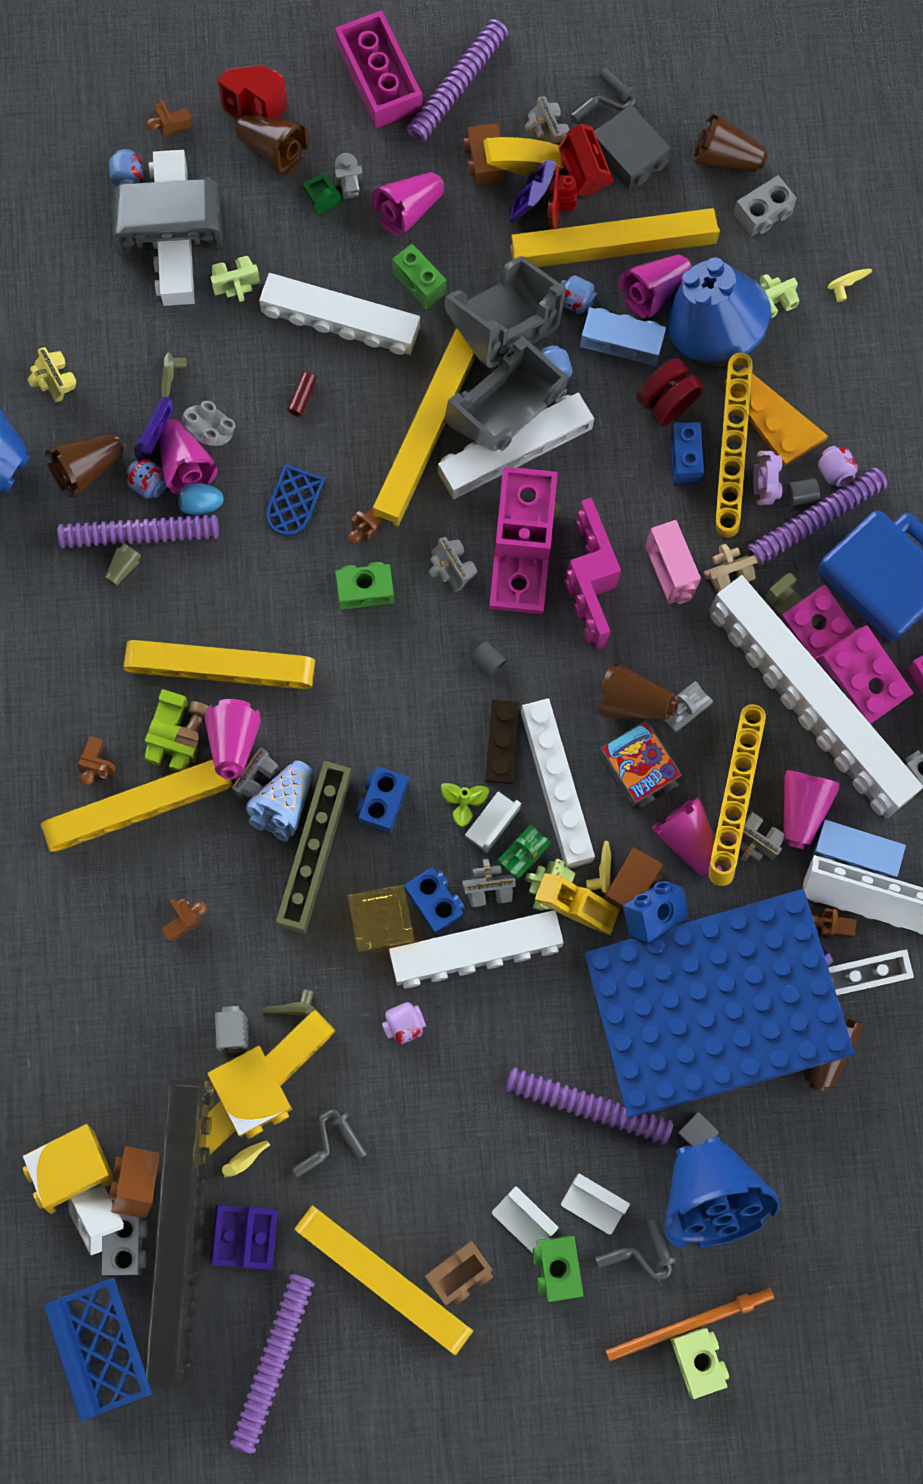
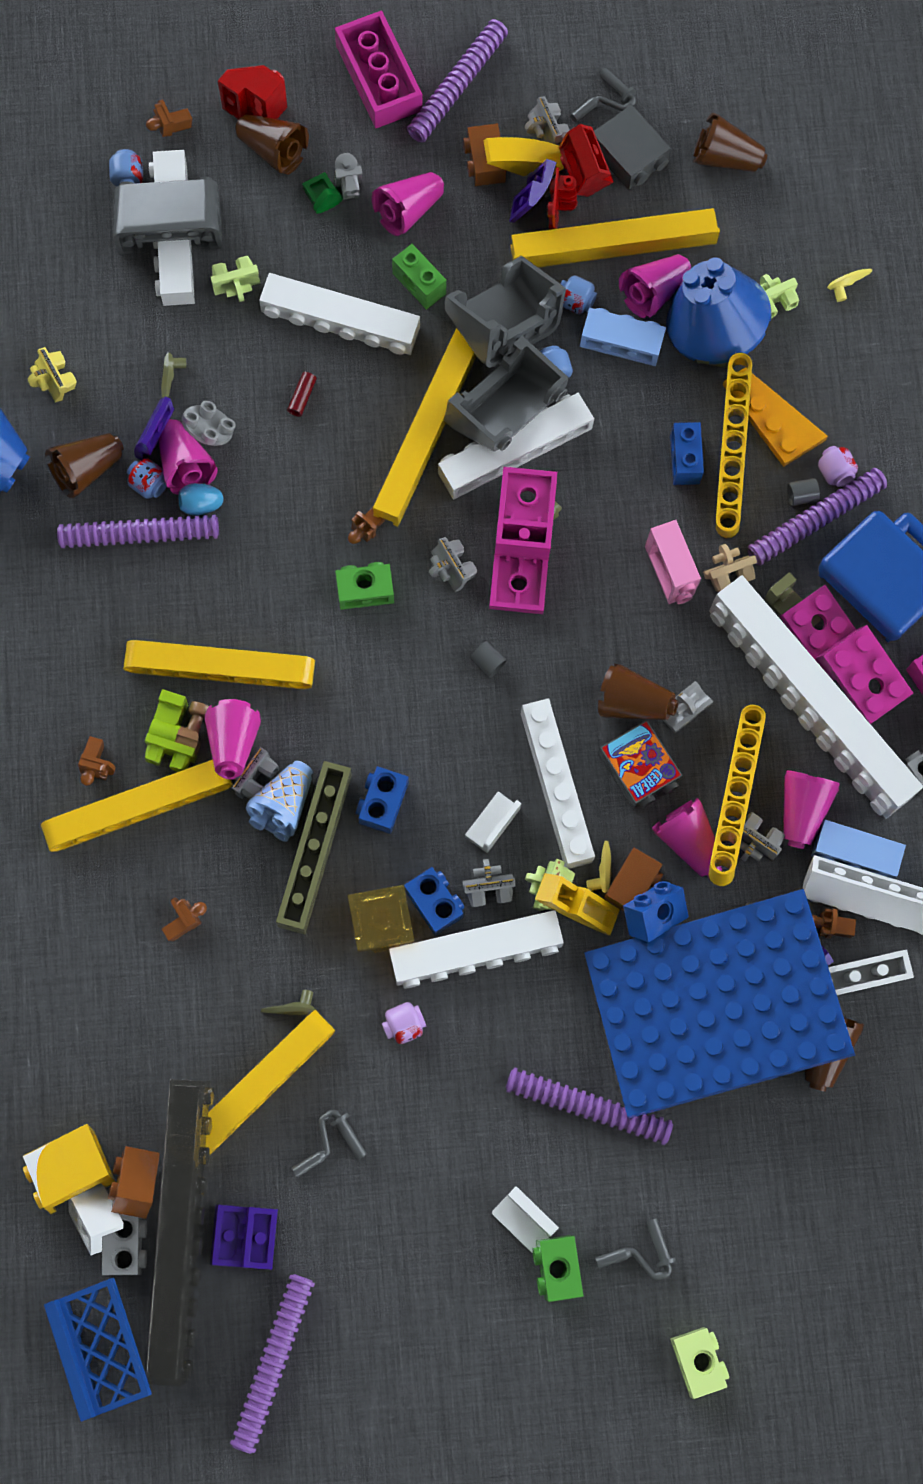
(122, 564): olive cone -> none
(231, 1030): light grey brick -> none
(243, 1159): light yellow bar -> none
(250, 1093): yellow panel -> none
(320, 480): blue window -> none
(383, 1280): yellow beam -> none
(459, 1273): medium nougat cylinder -> none
(474, 796): lime plant -> none
(502, 741): dark brown plate -> none
(524, 852): green hips -> none
(592, 574): dark pink bracket -> none
(594, 1204): white panel -> none
(670, 392): dark red wheel -> none
(697, 1130): light grey tile -> none
(715, 1197): blue cone -> none
(743, 1304): orange bar -> none
(761, 202): light grey brick -> none
(767, 477): lavender plate -> none

